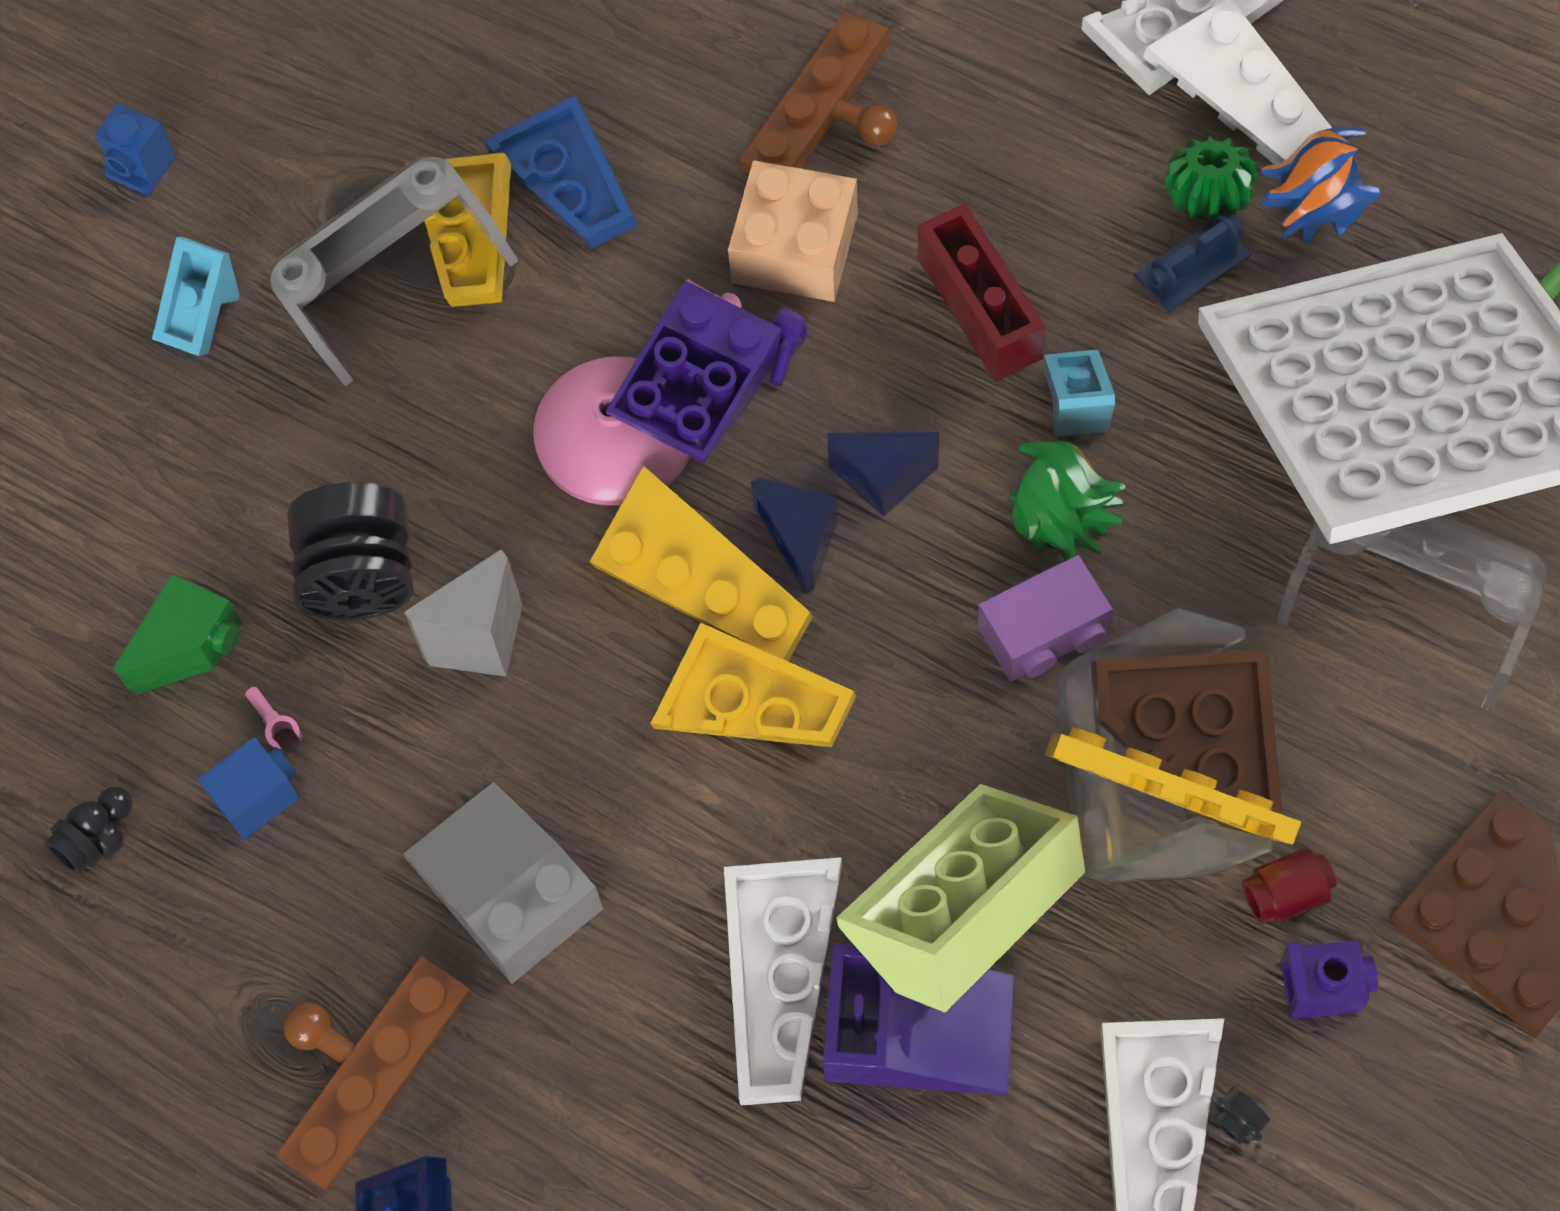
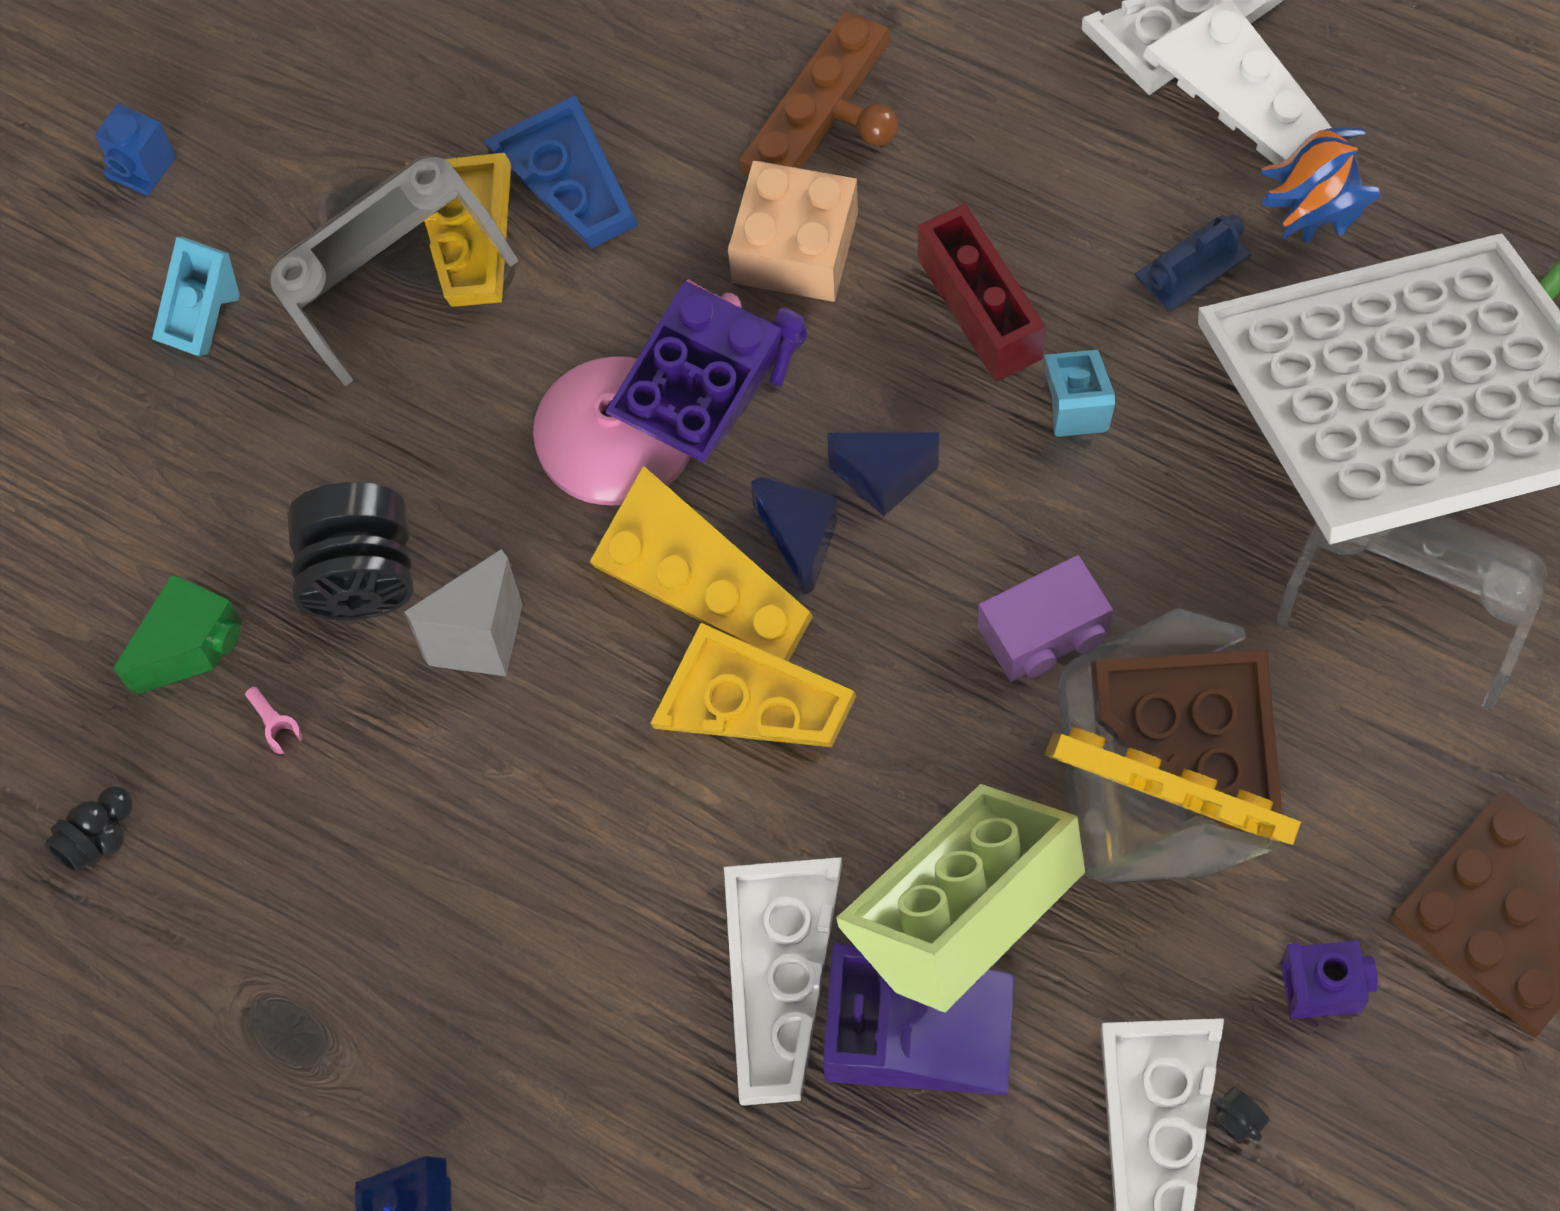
(251, 786): blue brick -> none
(369, 1072): dark orange plate -> none
(505, 881): light grey slope -> none
(1063, 499): green hair -> none
(1210, 178): green gear -> none
(1289, 886): dark red brick -> none

